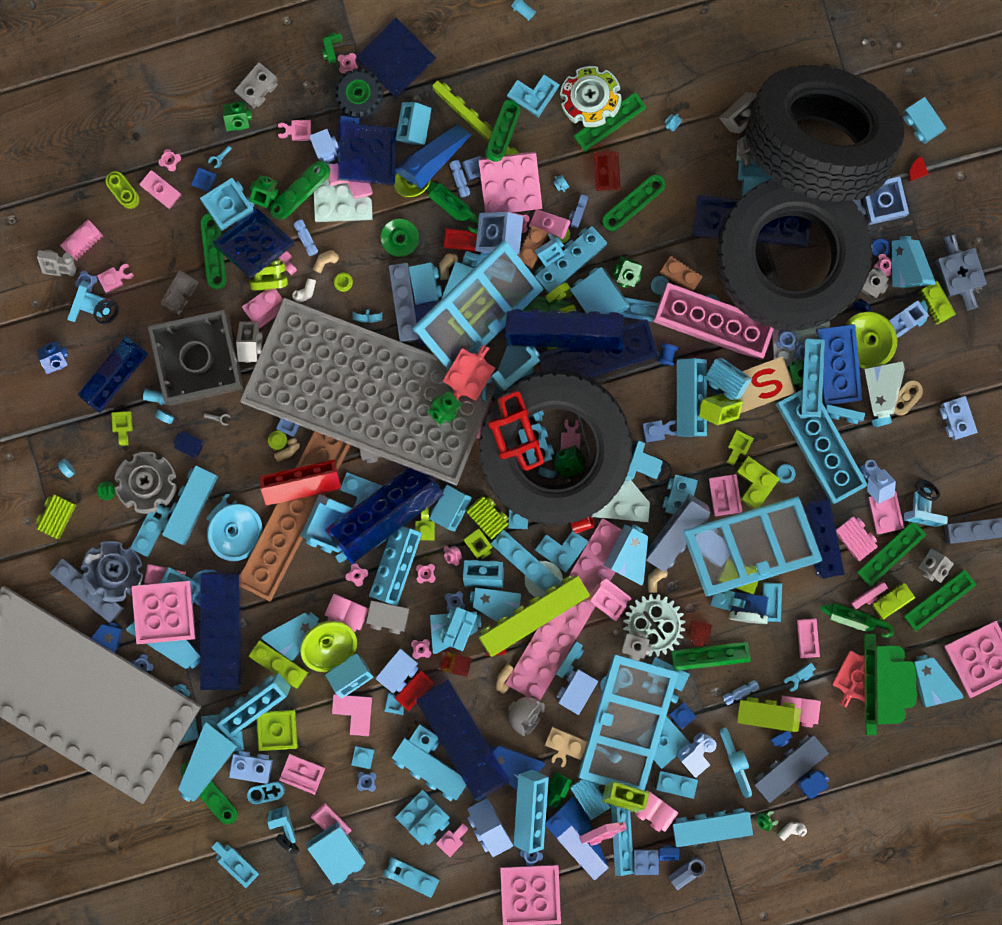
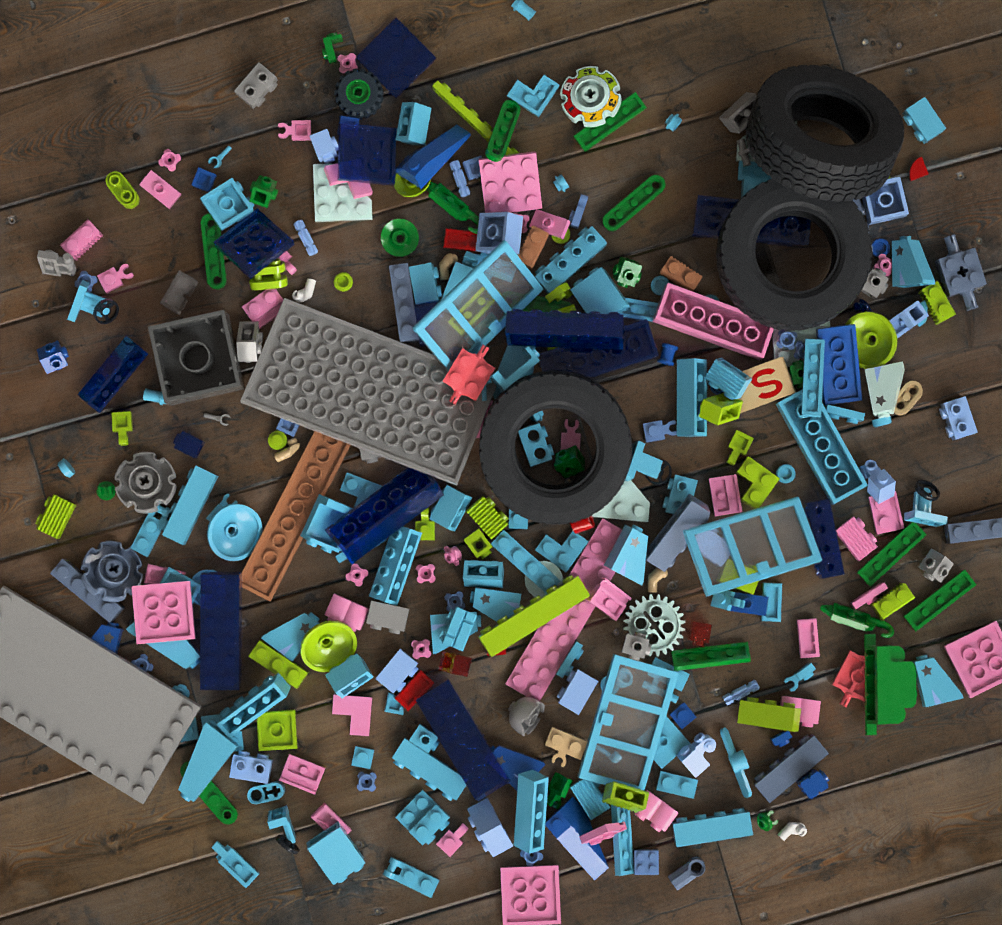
(164, 416): medium azure tile -> none
(236, 116): green brick -> none
(300, 190): green plate -> none
(321, 479): red brick -> none
(326, 257): tan arm -> none
(367, 318): medium azure piece -> none
(444, 408): green brick -> none
(502, 677): tan arm -> none
(508, 418): red bar -> none
(547, 472): medium azure tile -> none
(550, 251): medium azure bracket -> none
(607, 171): clear red brick -> none
(668, 853): blue plate -> none
(748, 617): light aqua tile -> none

